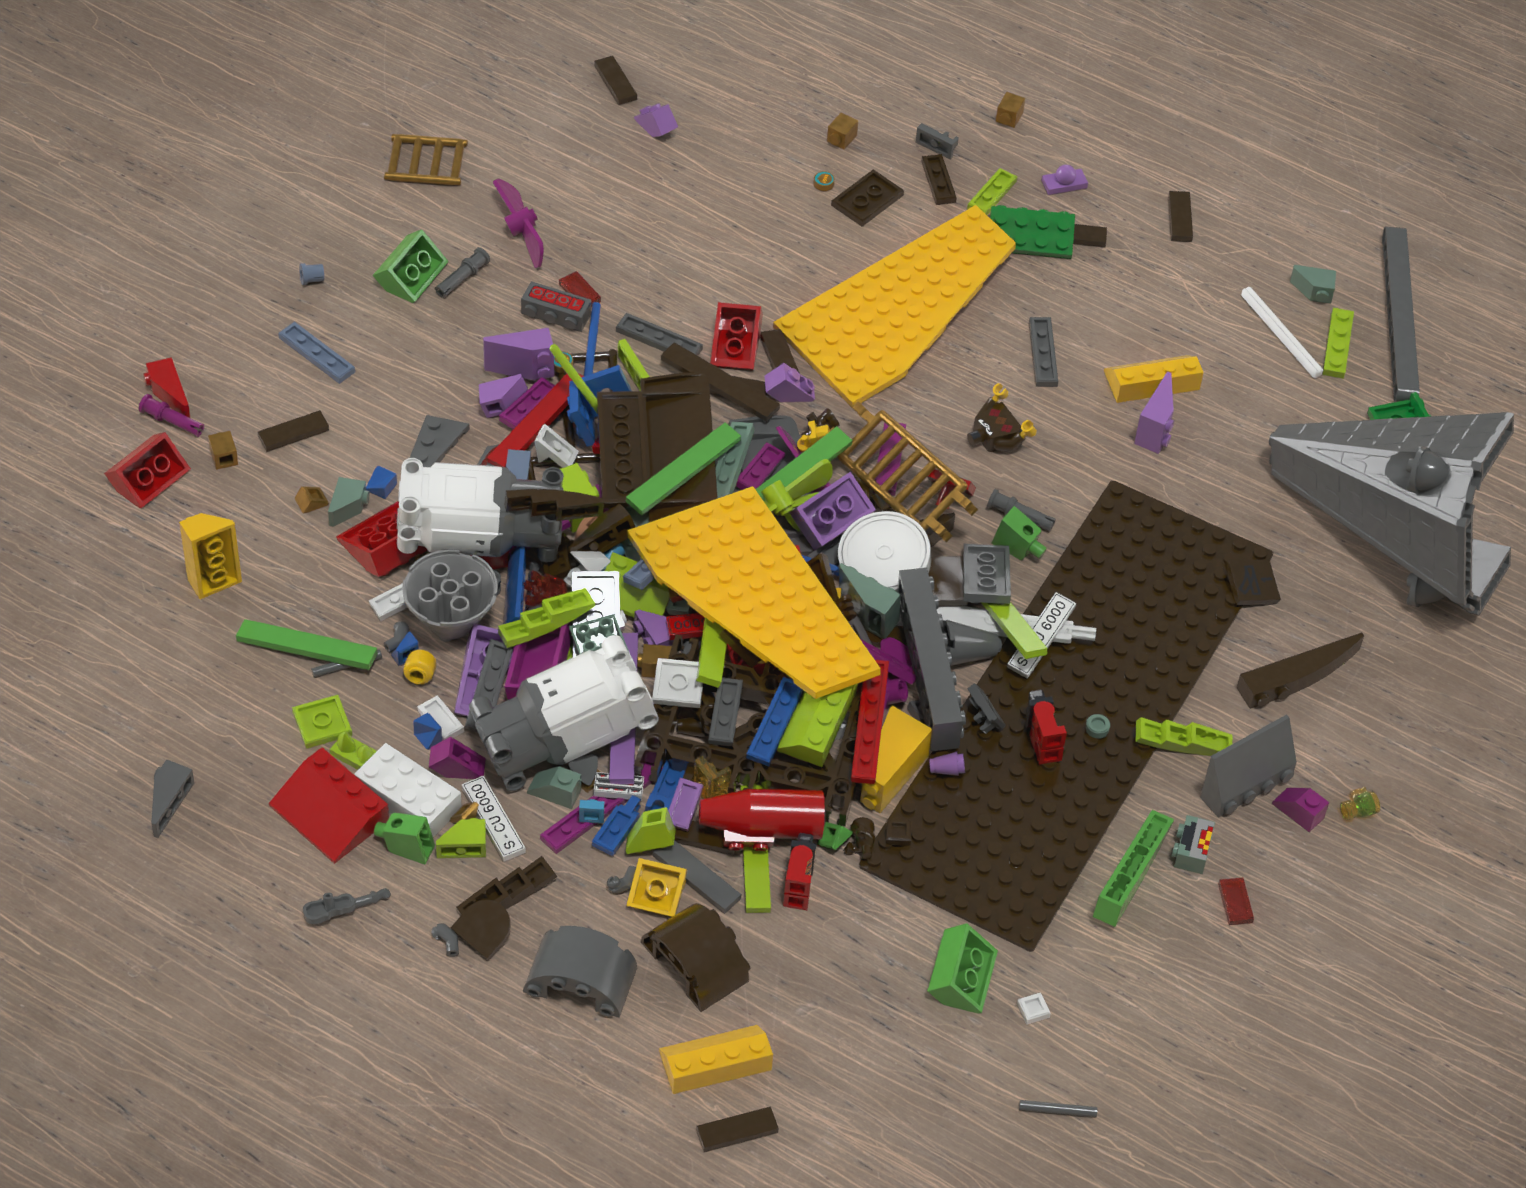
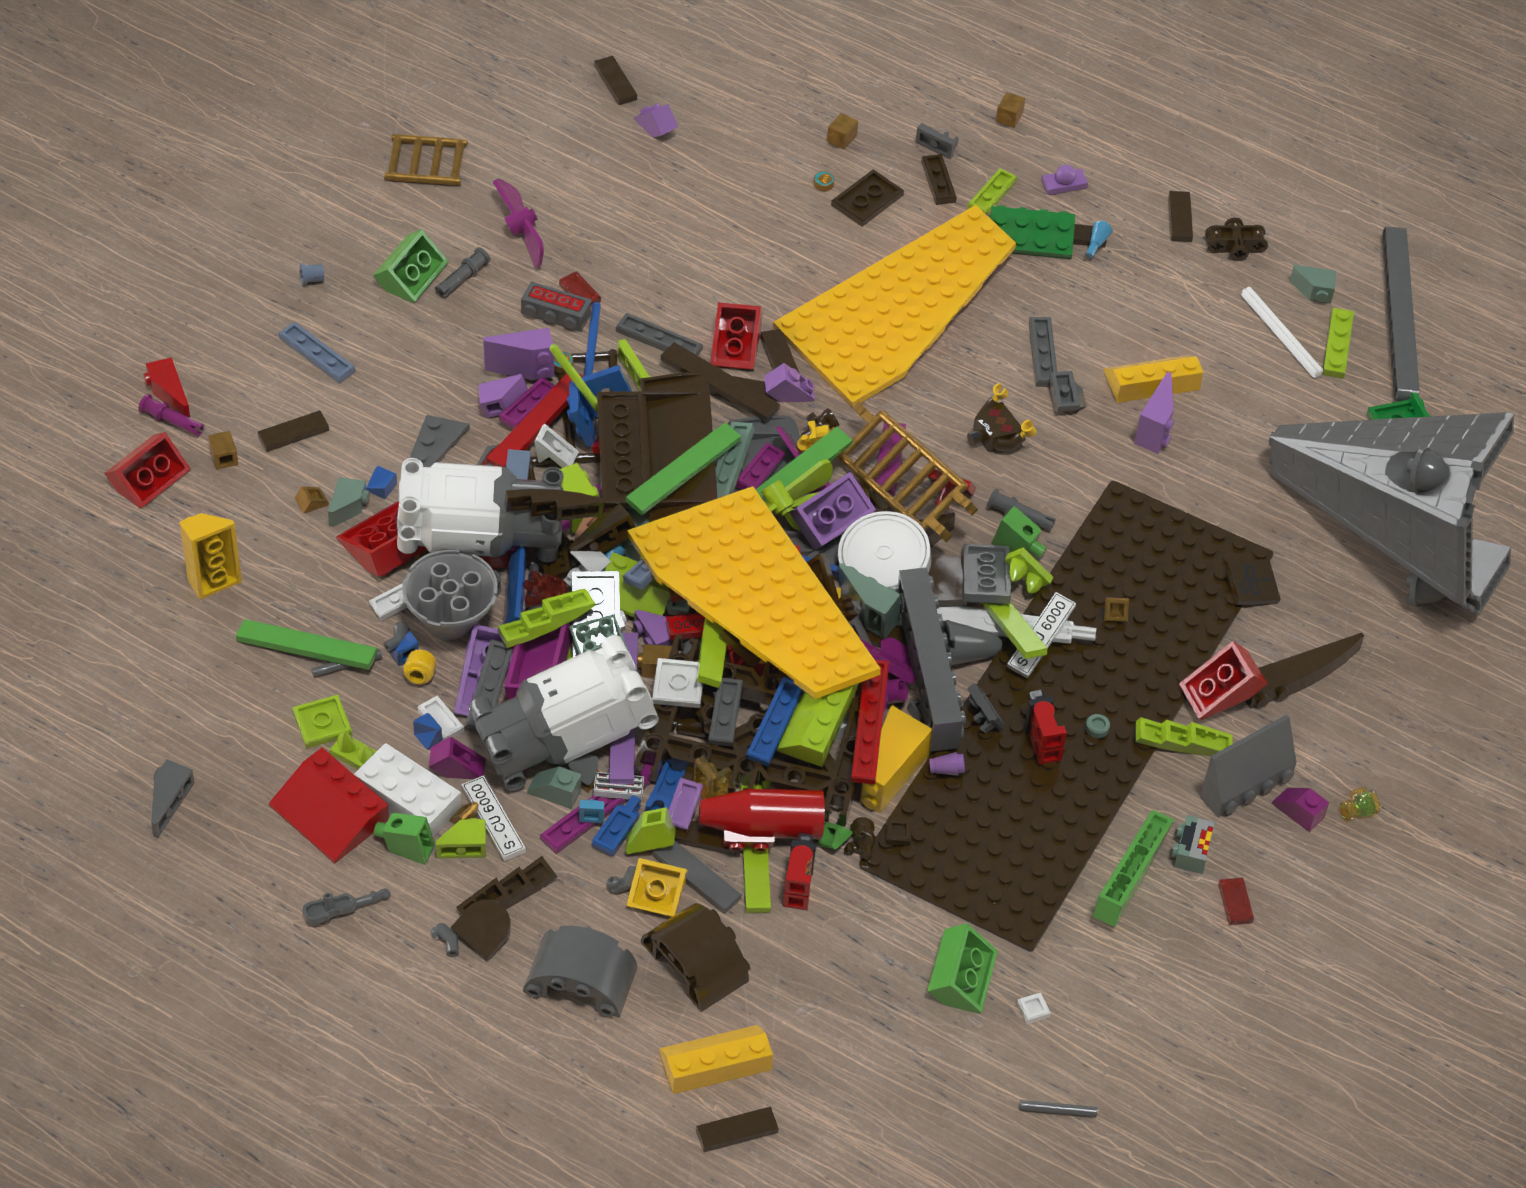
(1027, 567): none -> lime tile
(1066, 392): none -> dark grey slope
(1100, 233): none -> dark azure cone
(1116, 609): none -> pearl gold slope
(1223, 681): none -> red slope
(1236, 239): none -> dark brown axle

